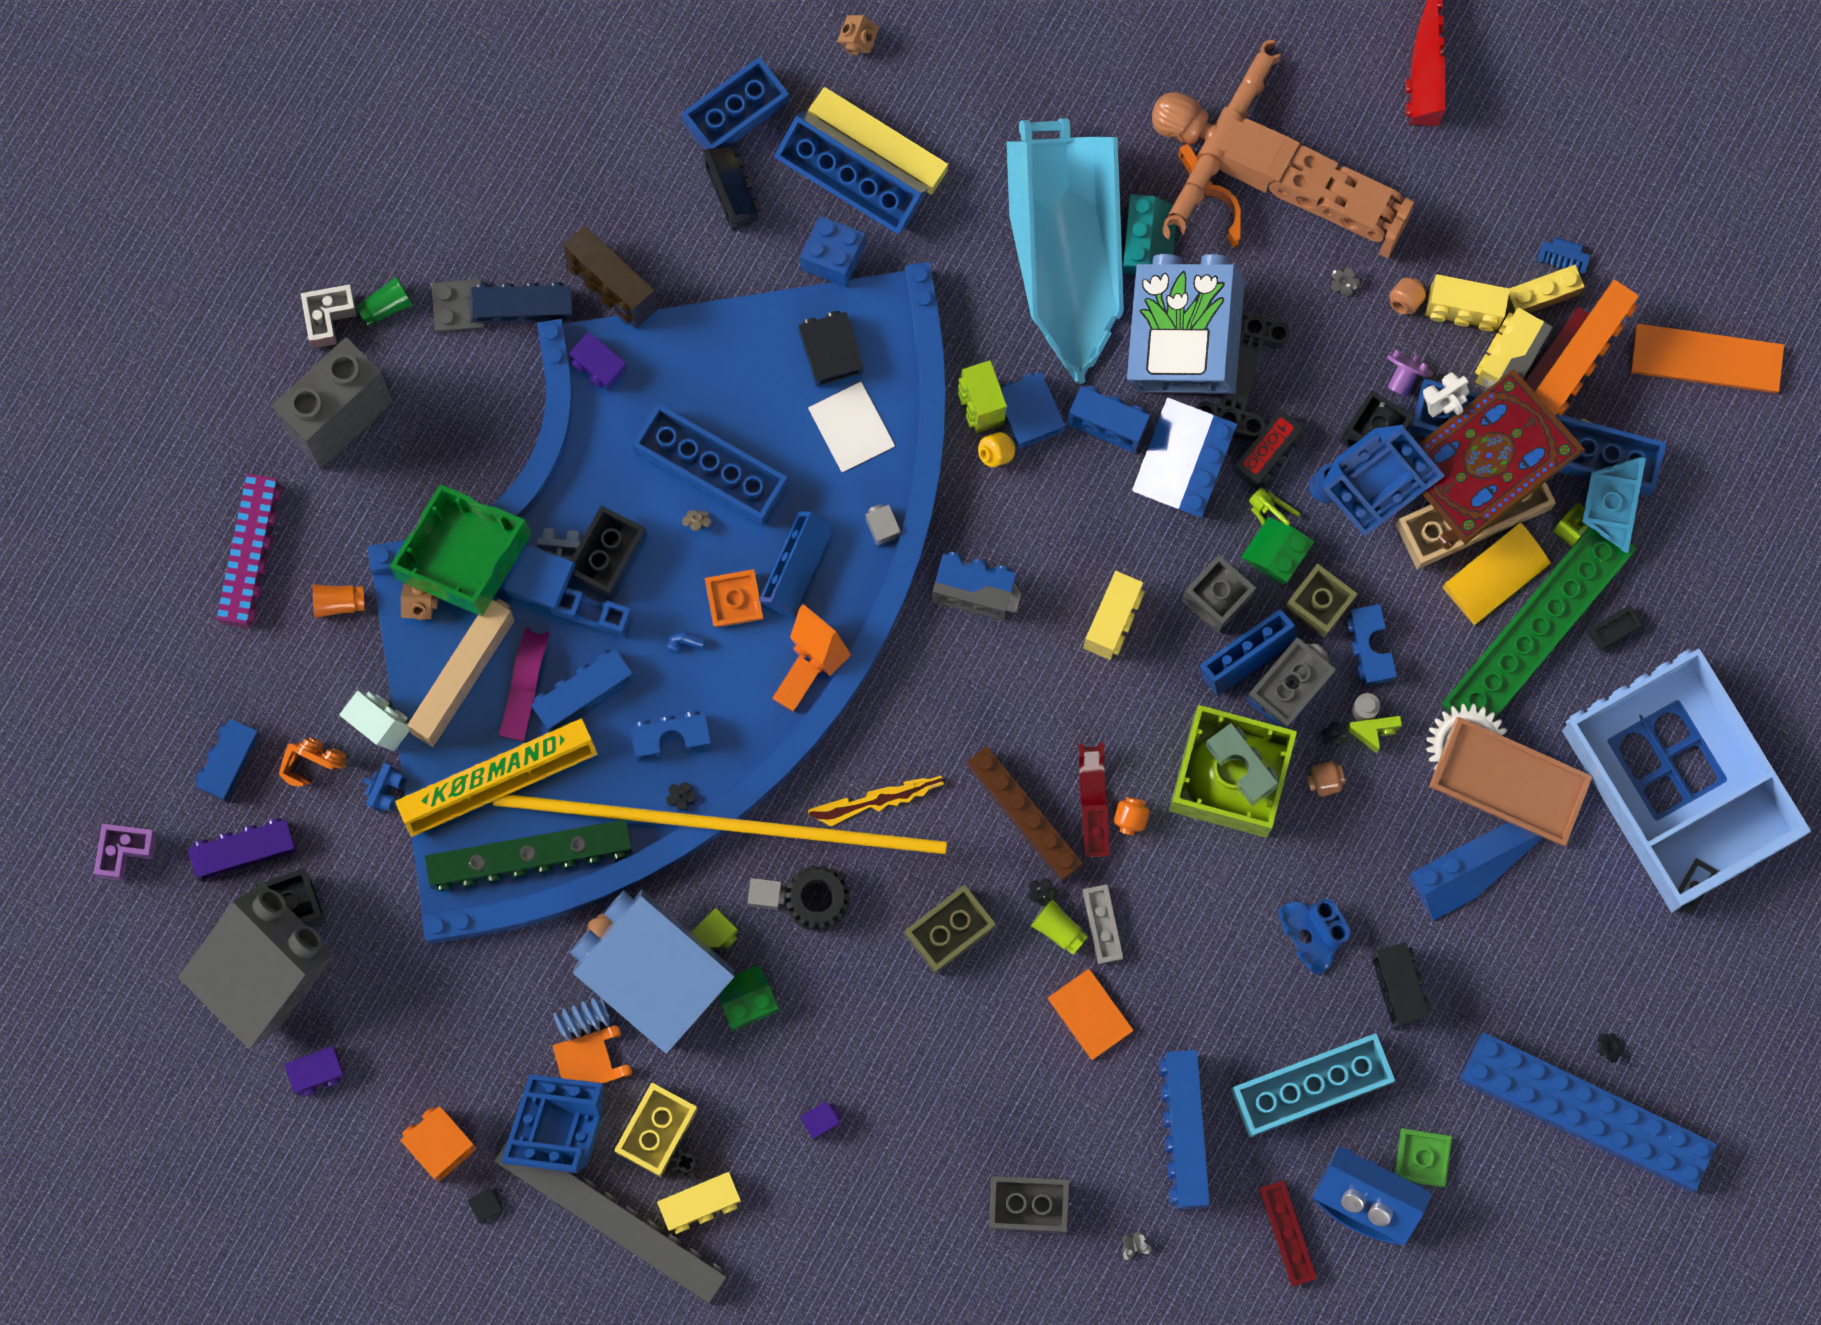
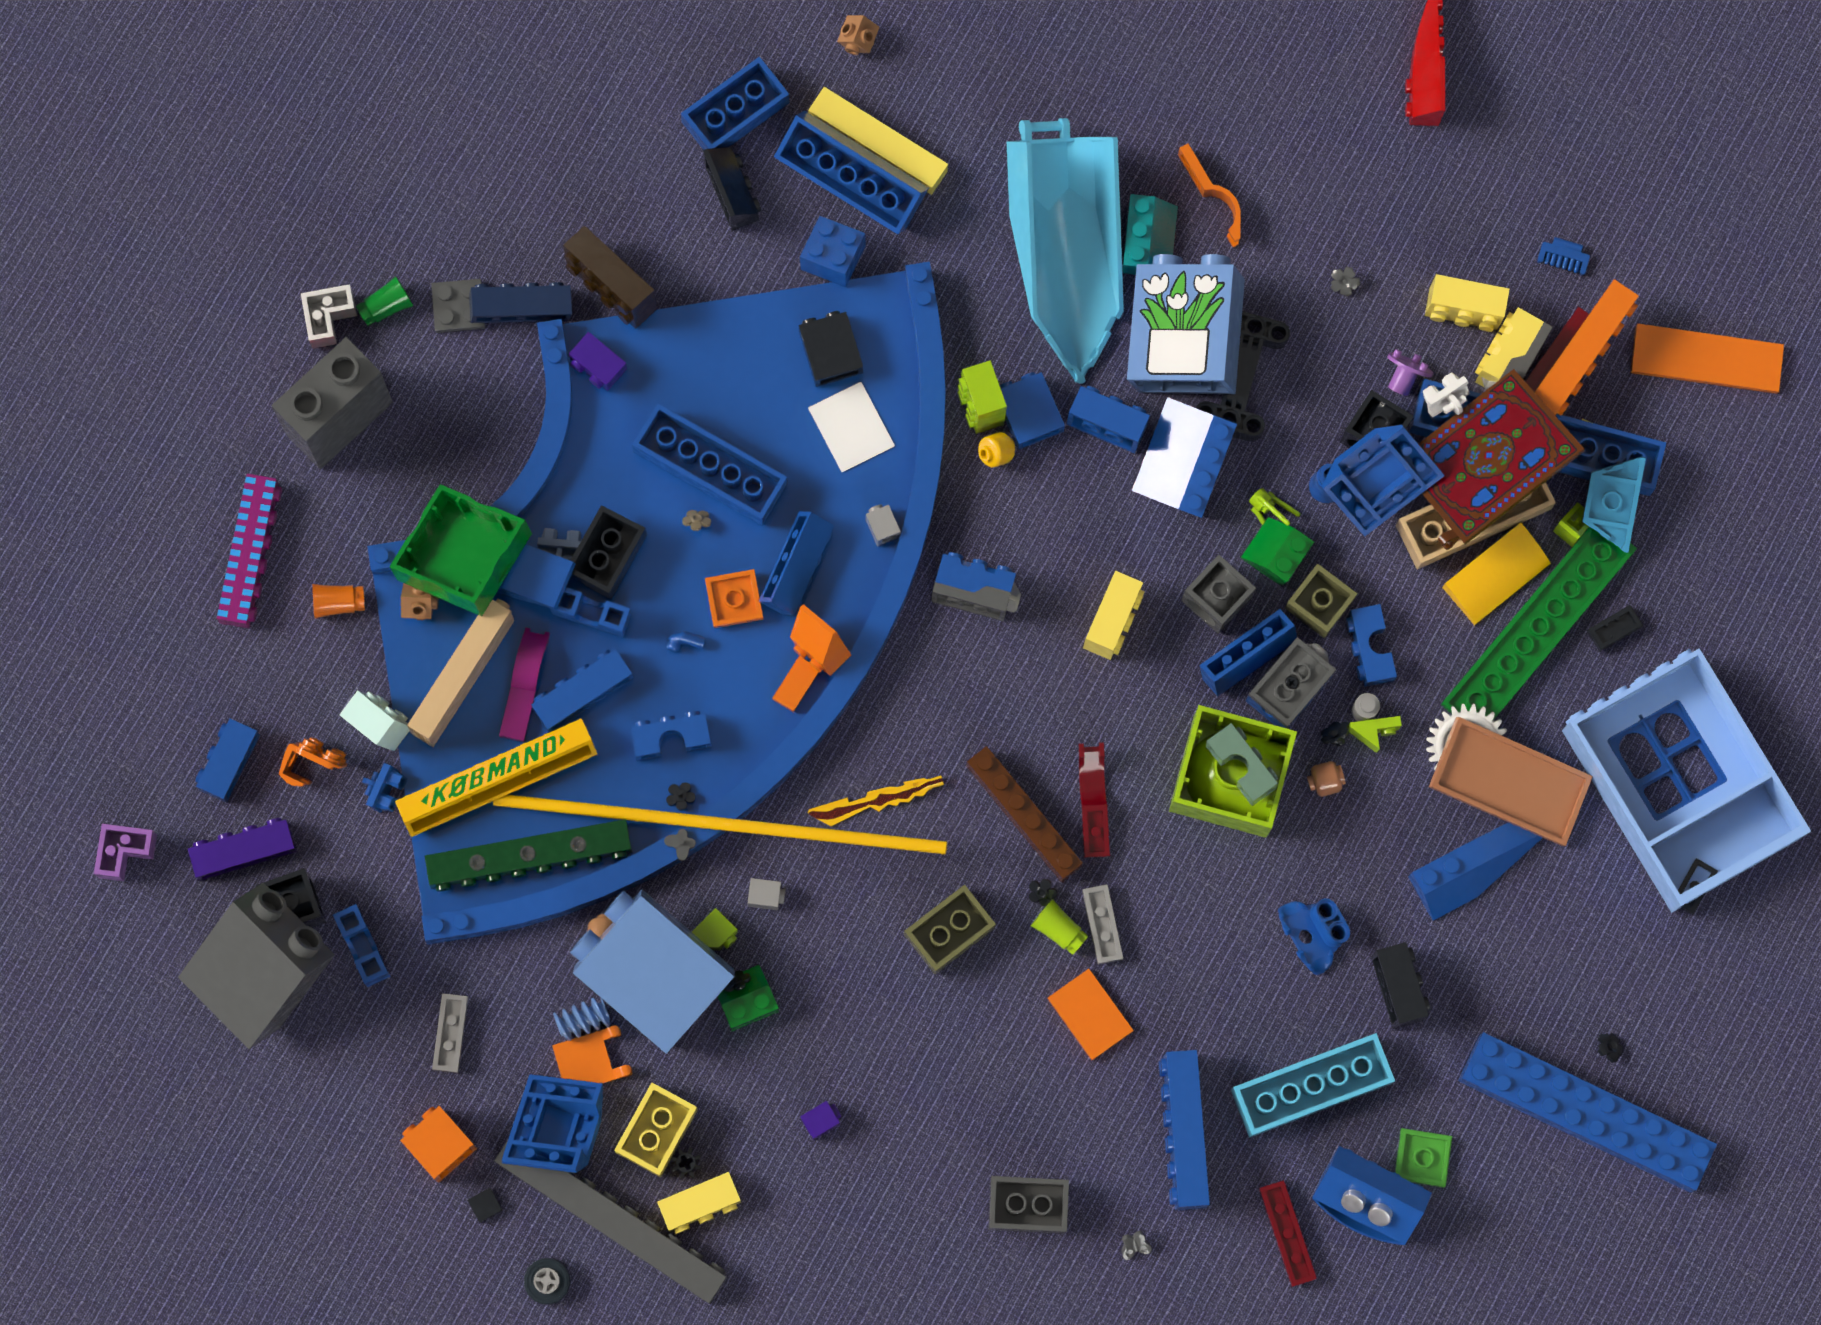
(315, 1071): dark purple brick -> none
(362, 945): none -> blue arch
(450, 1033): none -> light grey plate
(541, 1275): none -> black wheel
(681, 843): none -> dark grey piece
(738, 981): none -> black plant
(813, 876): black tyre -> none
(1131, 815): orange head -> none
(1269, 450): black brick -> none
(1275, 162): nougat piece -> none
(1407, 296): nougat head -> none
(1545, 290): light yellow brick -> none

